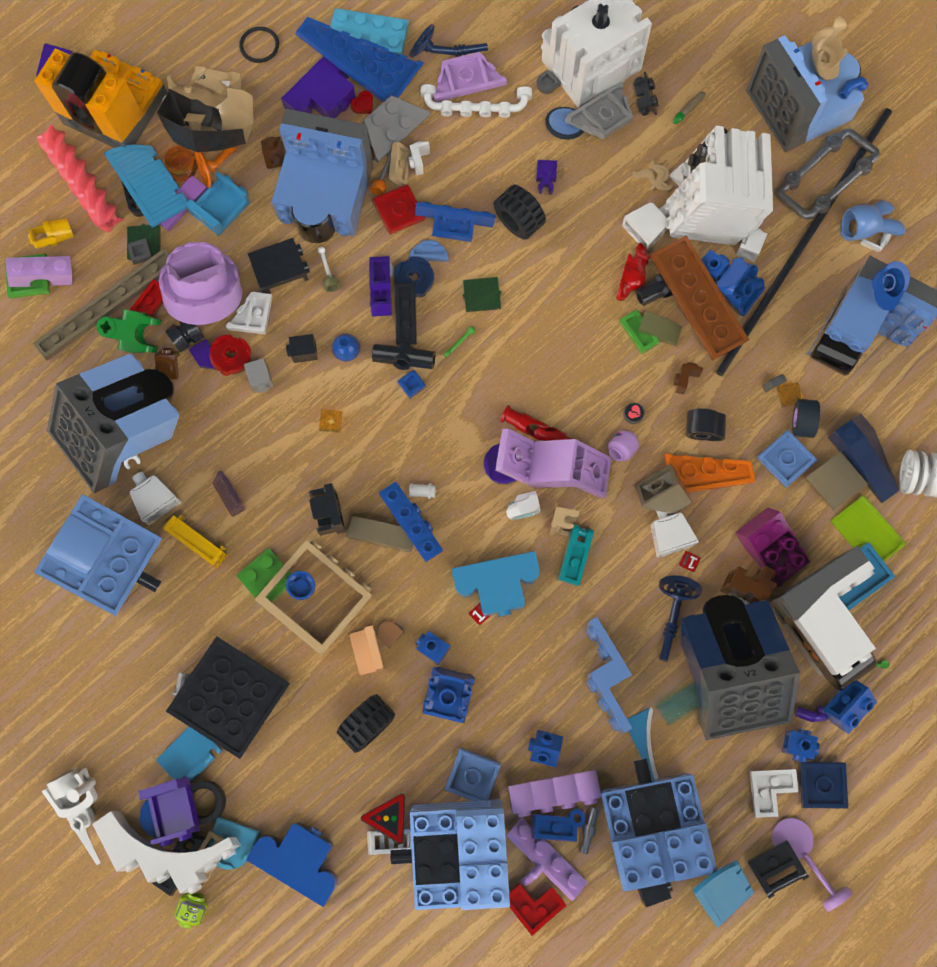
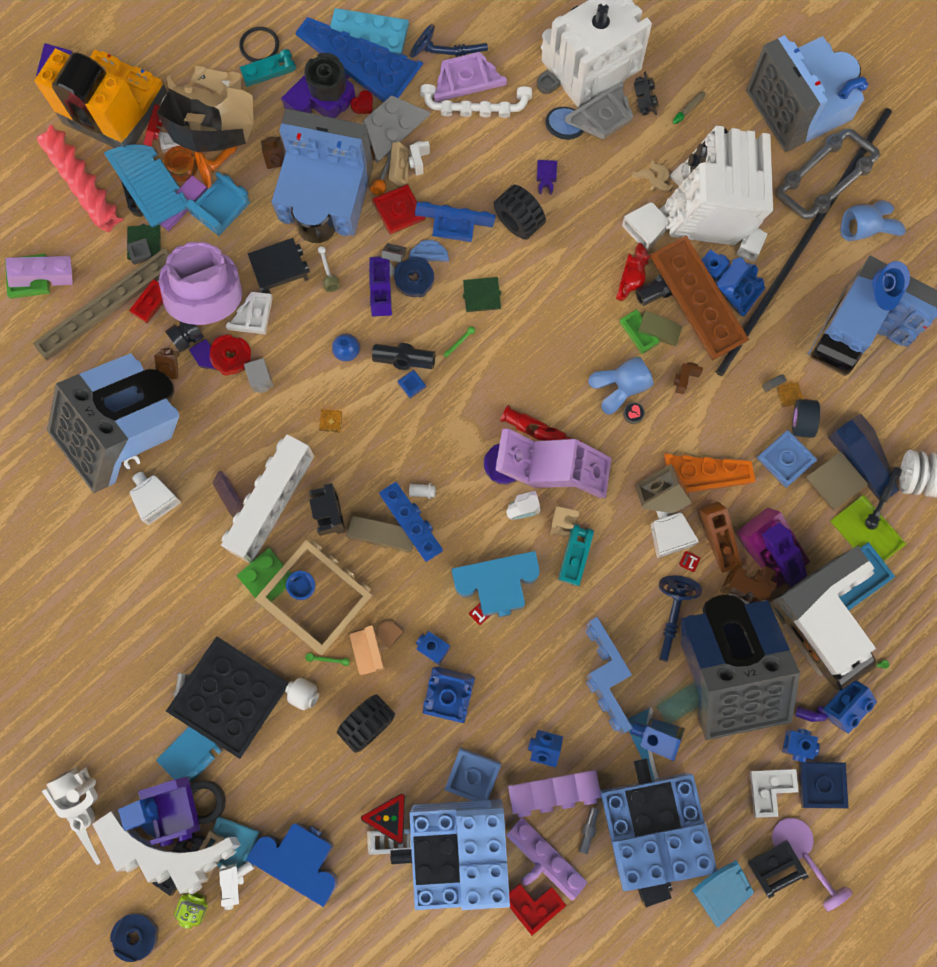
(56, 231): yellow piece -> none
(100, 556): medium blue piece -> none
(121, 940): none -> dark blue plate
(128, 331): green piece -> none
(138, 814): none -> brick
(152, 131): none -> red plate
(166, 142): none -> white tile
(195, 541): yellow container -> none
(229, 879): none -> white piece
(268, 68): none -> teal plate
(268, 499): none -> white brick
(302, 348): black brick -> none
(302, 693): none -> white head
(310, 657): none -> bright green hinge
(325, 77): none -> pearl dark grey brick
(393, 252): none -> dark grey tile
(406, 313): black tile -> none
(557, 827): blue hinge -> none
(623, 445): lavender head -> none
(631, 378): none -> medium blue piece
(659, 737): none -> blue torso
(705, 425): black piece -> none
(720, 535): none -> dark orange slope
(786, 554): none -> dark purple slope
(828, 49): tan piece -> none
(873, 519): none -> black piece
(884, 241): white piece -> none

